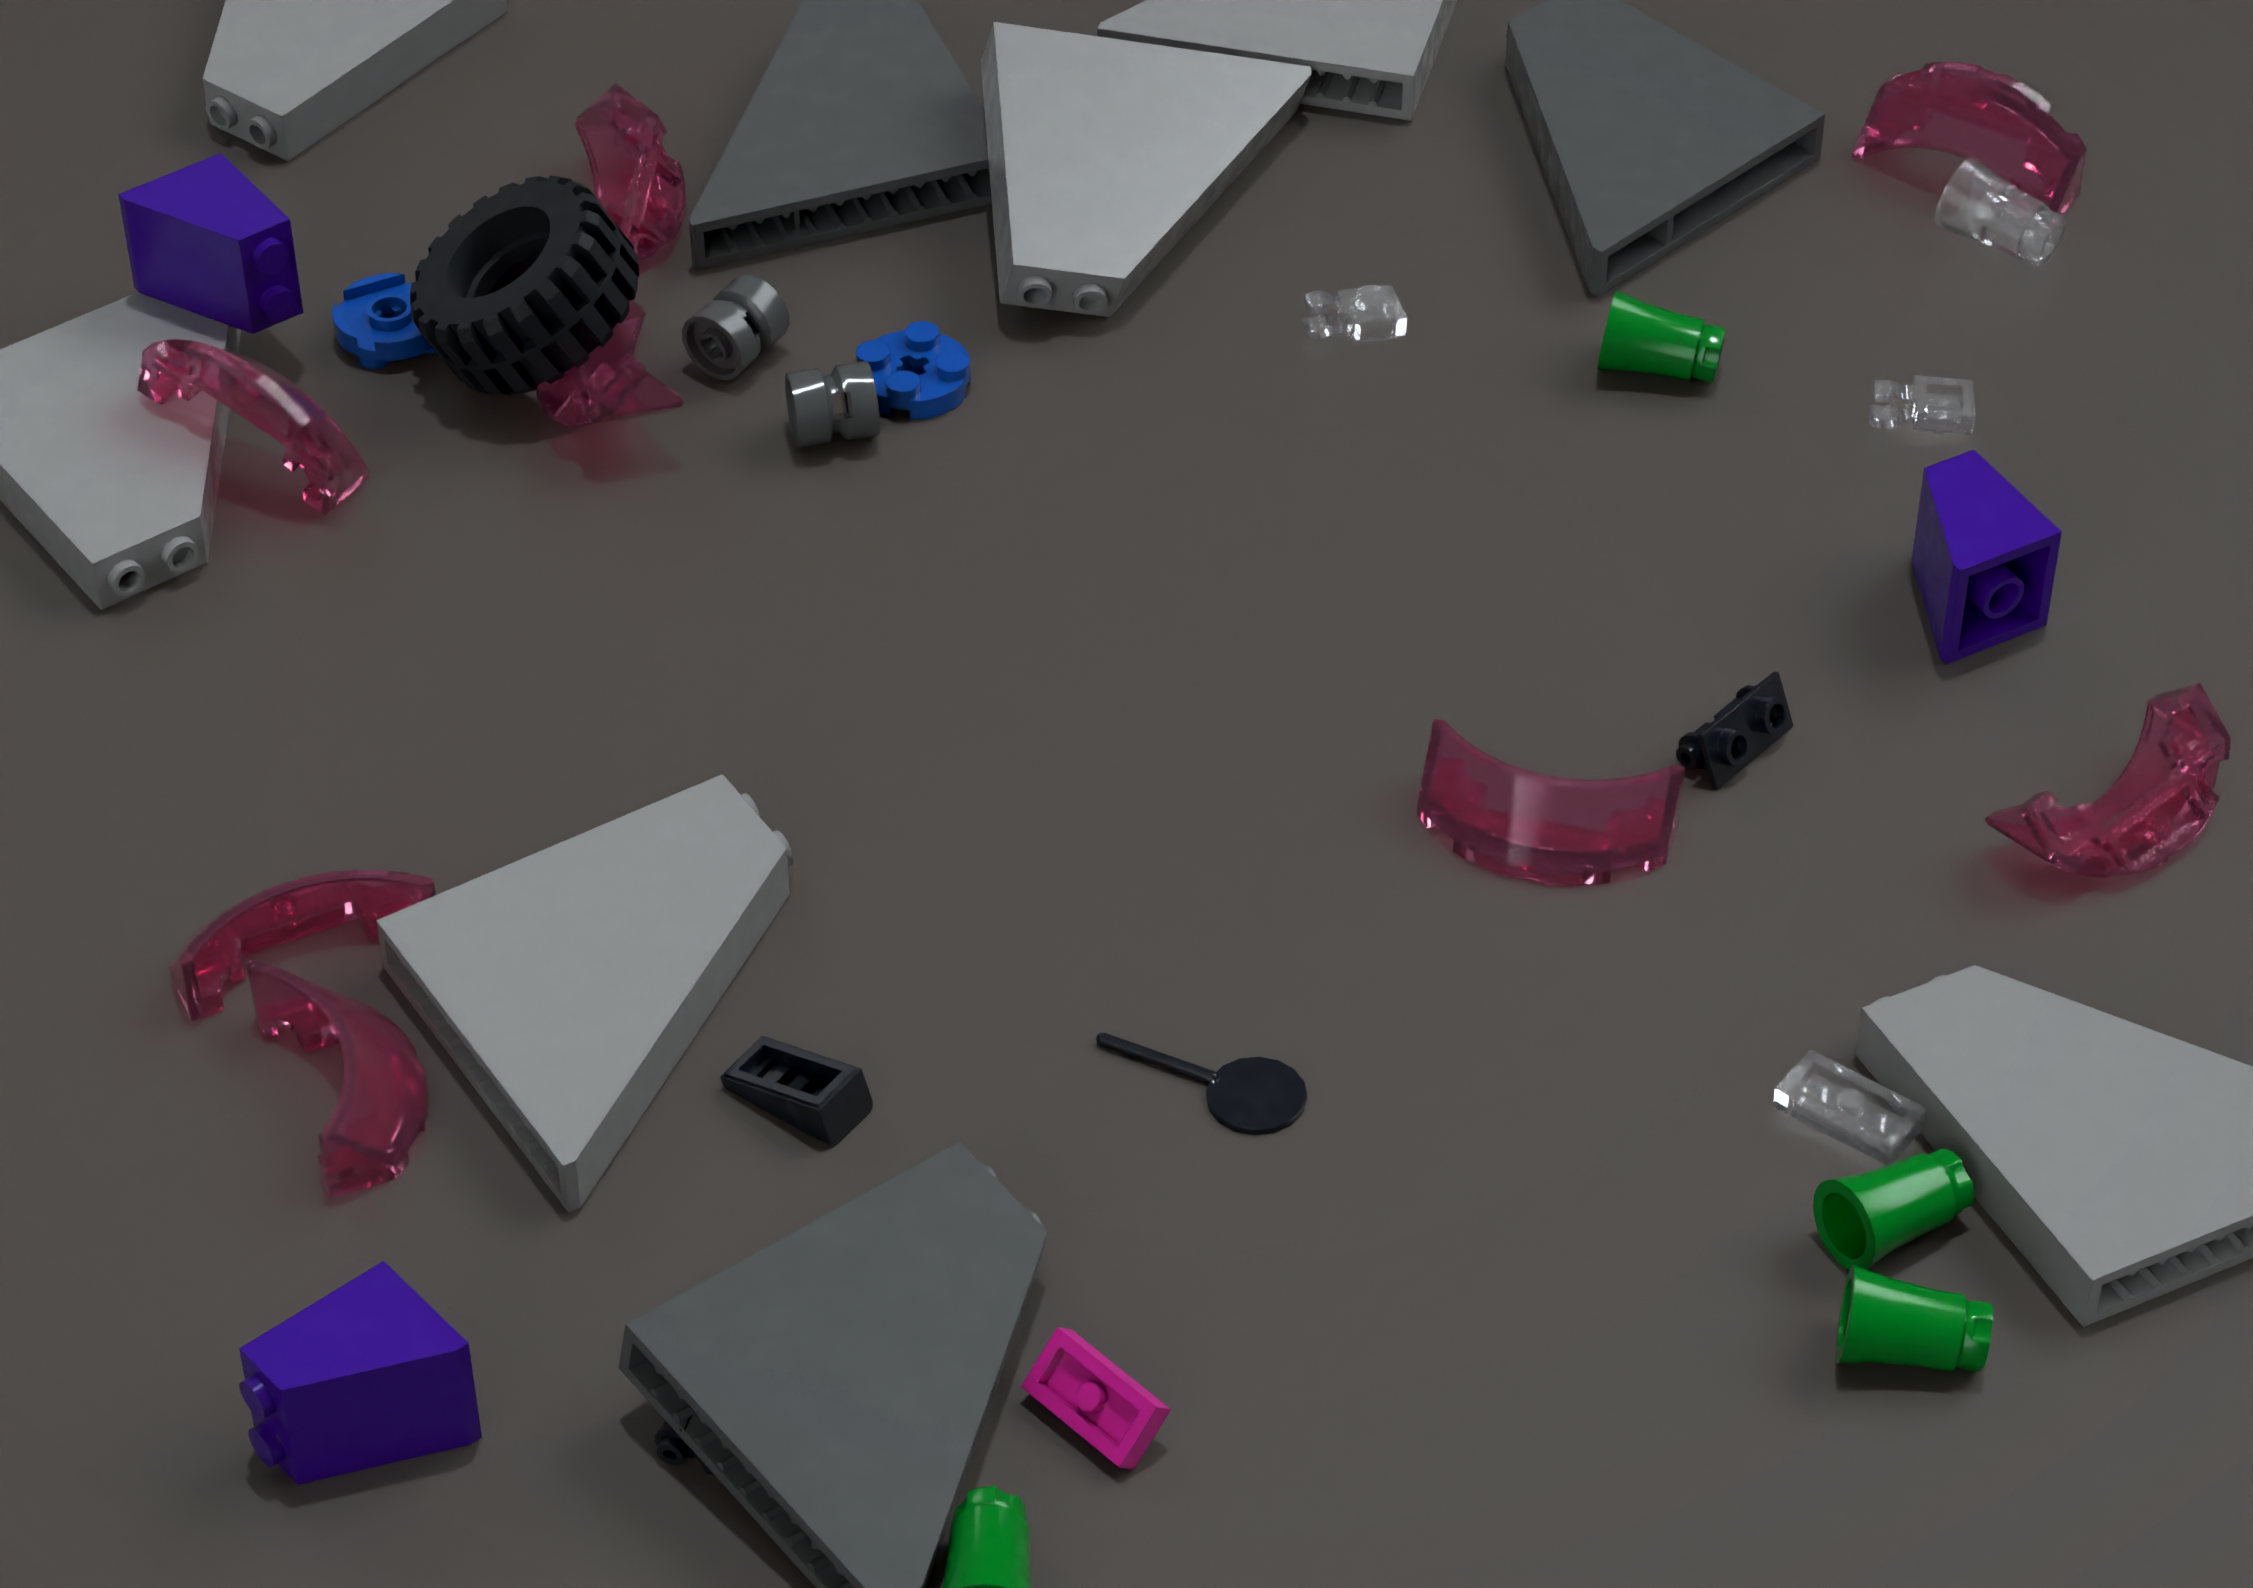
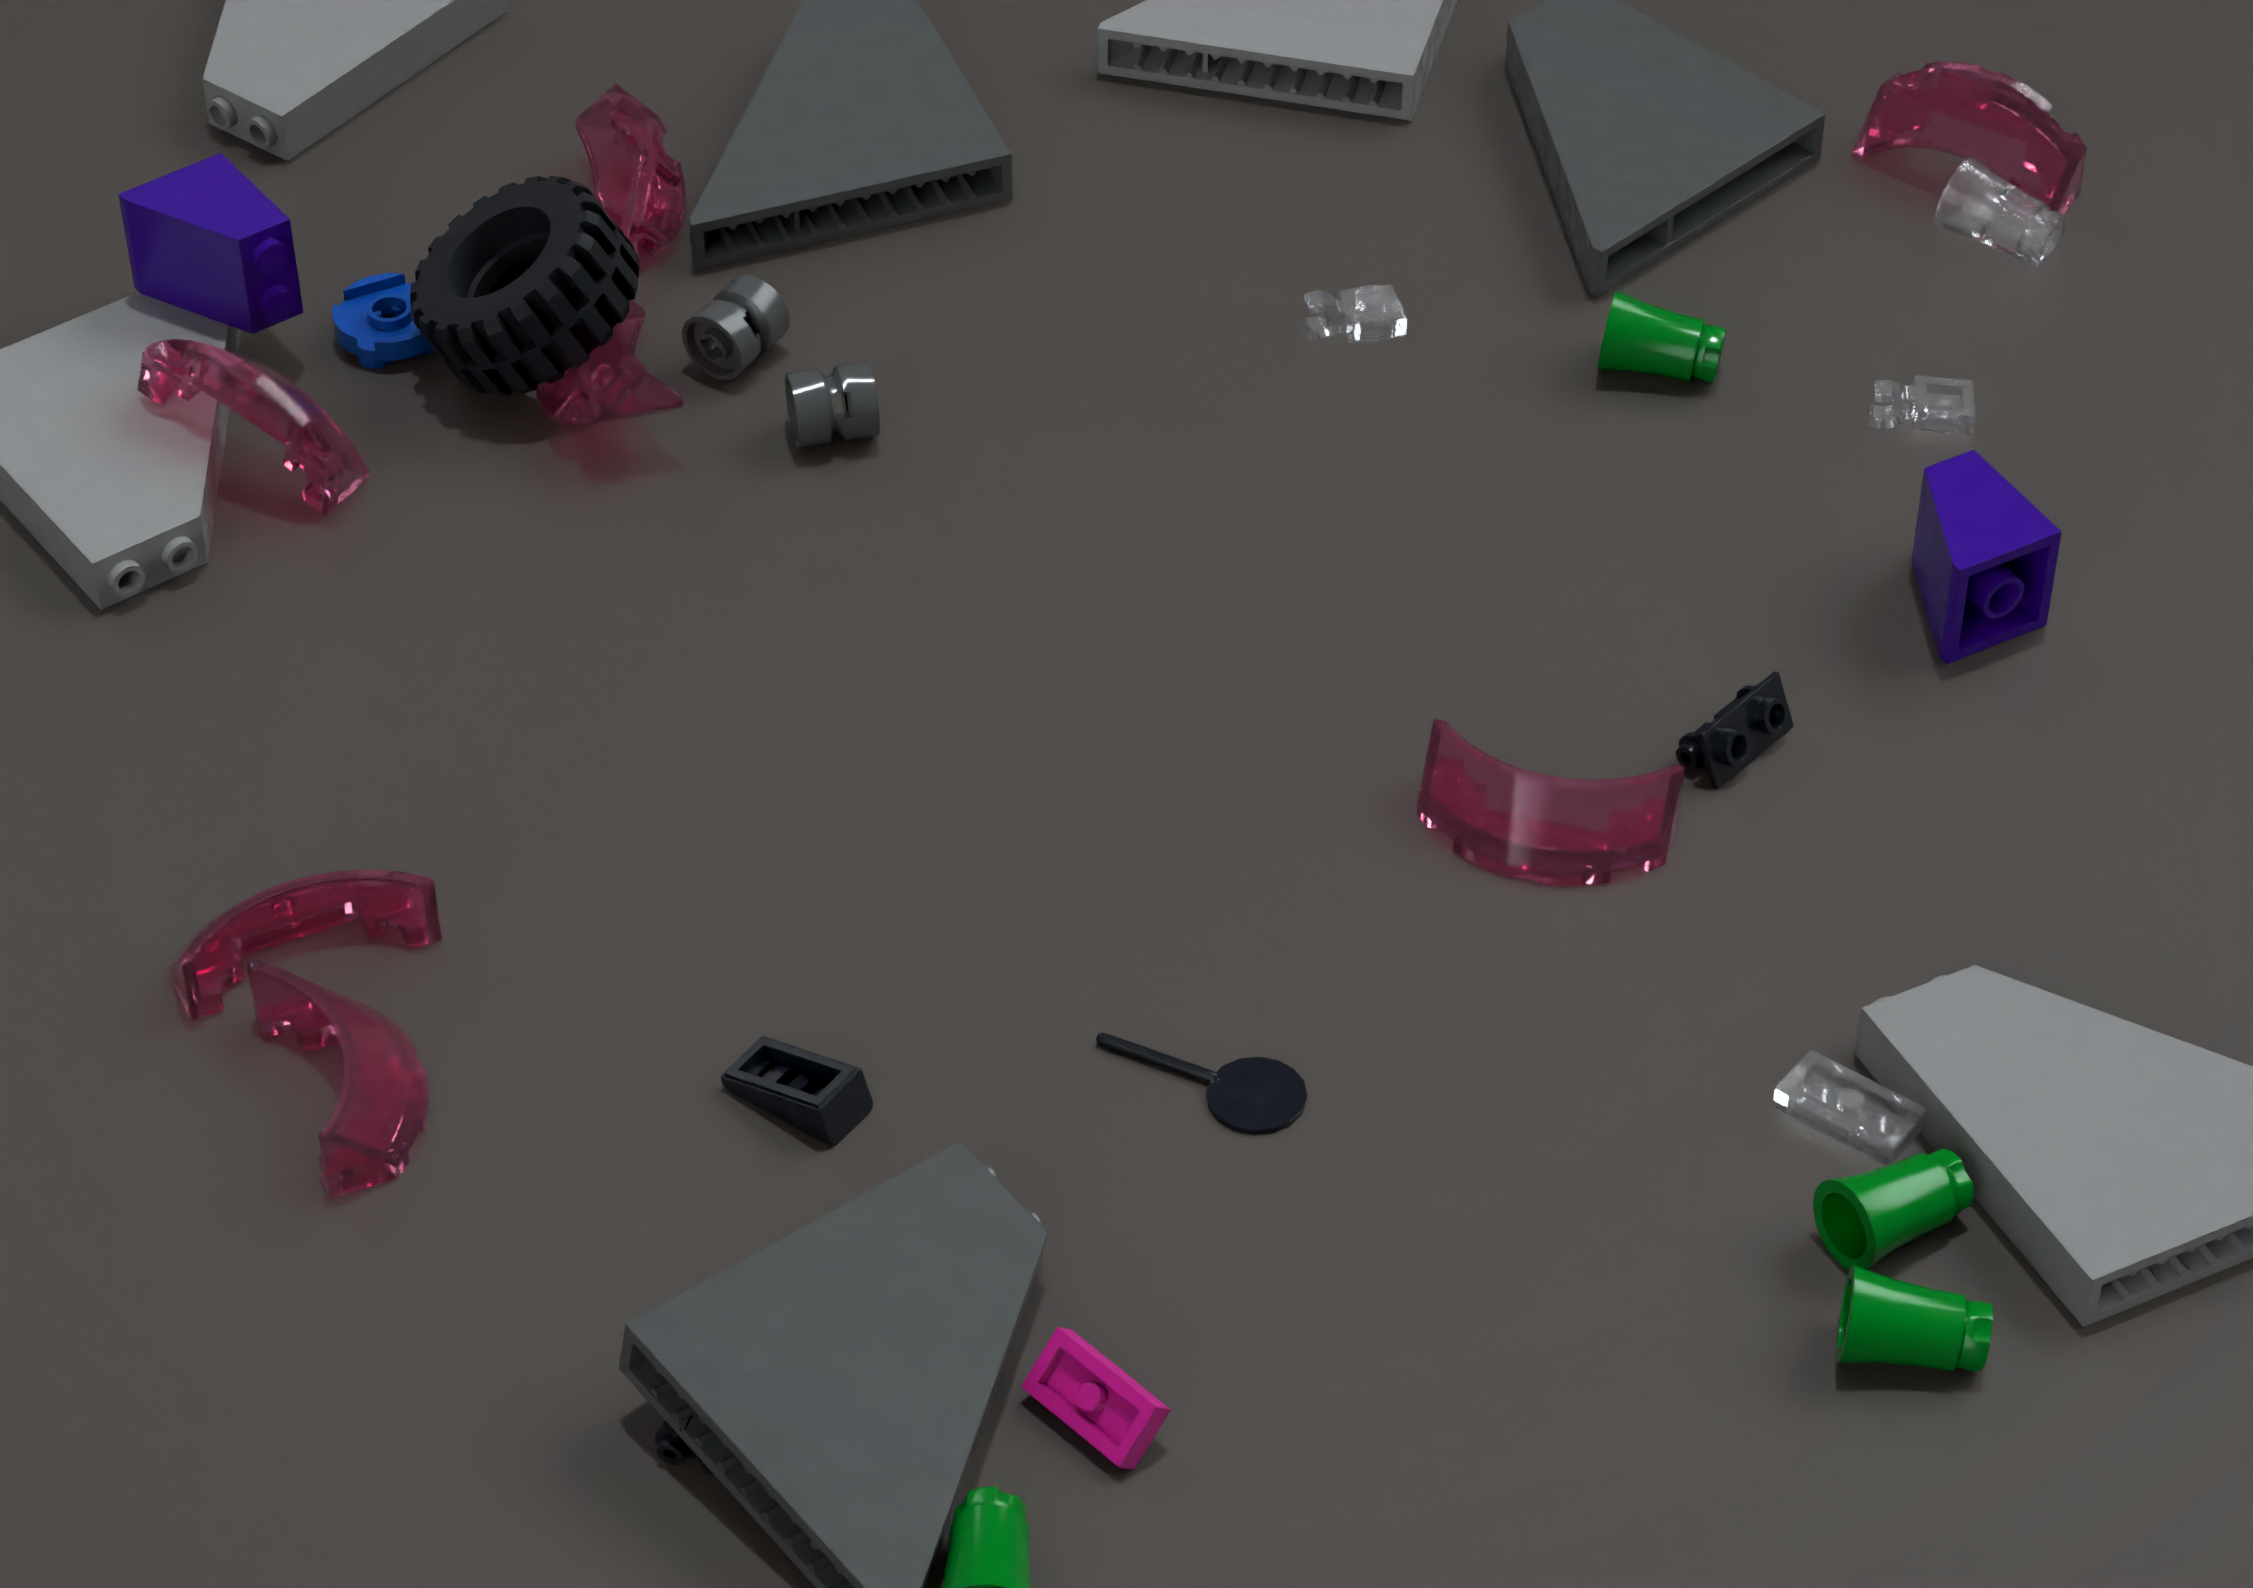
(359, 1382): dark purple slope -> none
(591, 968): light grey slope -> none
(922, 350): blue plate -> none
(1113, 155): light grey slope -> none
(2148, 810): clear pink windscreen -> none

